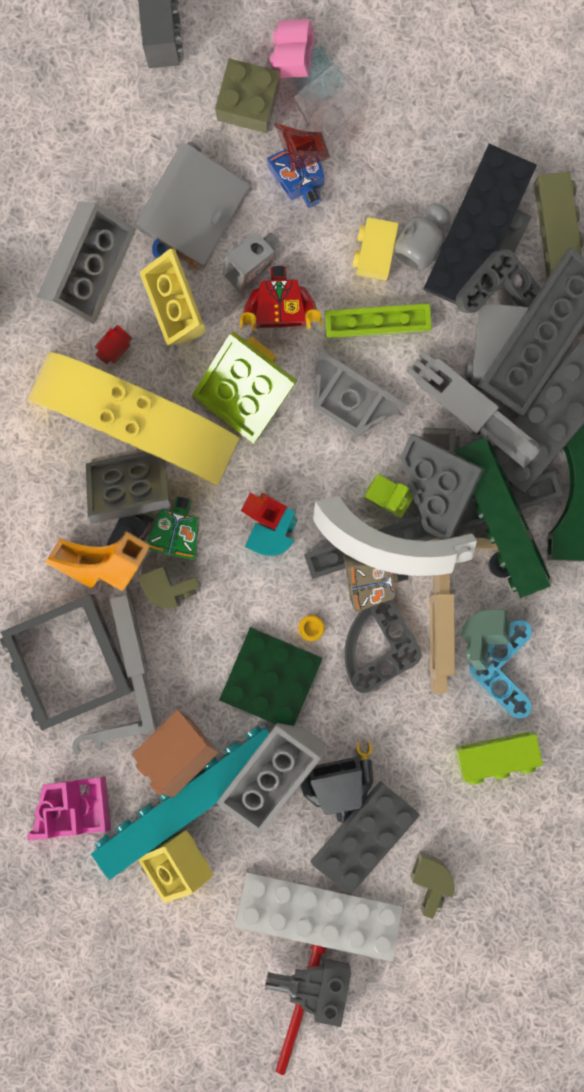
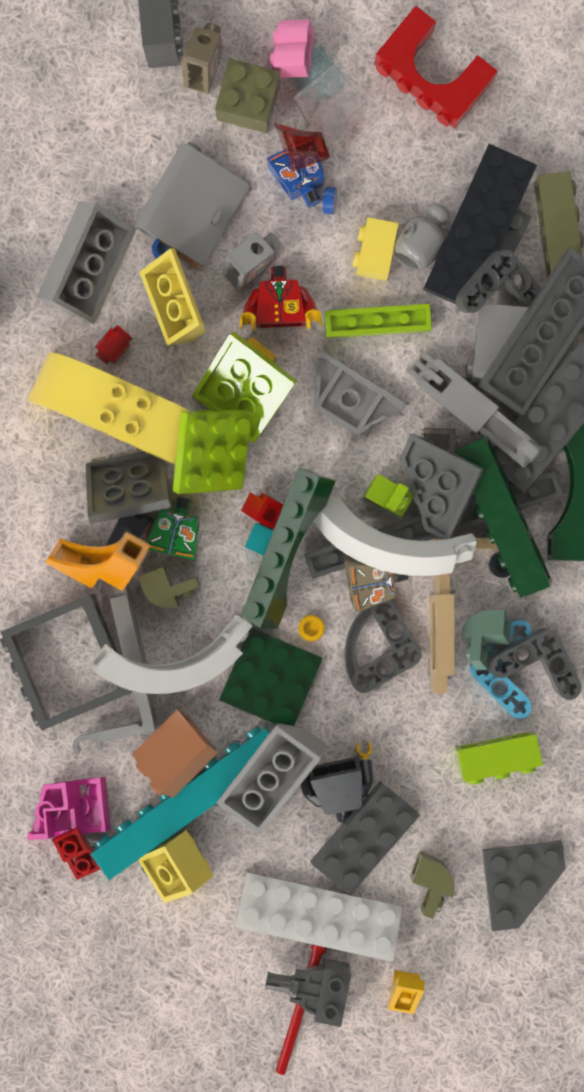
(76, 851): none -> red slope
(177, 675): none -> white arch
(204, 52): none -> dark tan torso
(211, 450): none -> lime plate
(269, 591): none -> arch
(329, 200): none -> blue tile
(405, 992): none -> yellow slope
(448, 100): none -> red arch
(519, 880): none -> dark grey plate
(538, 652): none -> dark grey beam

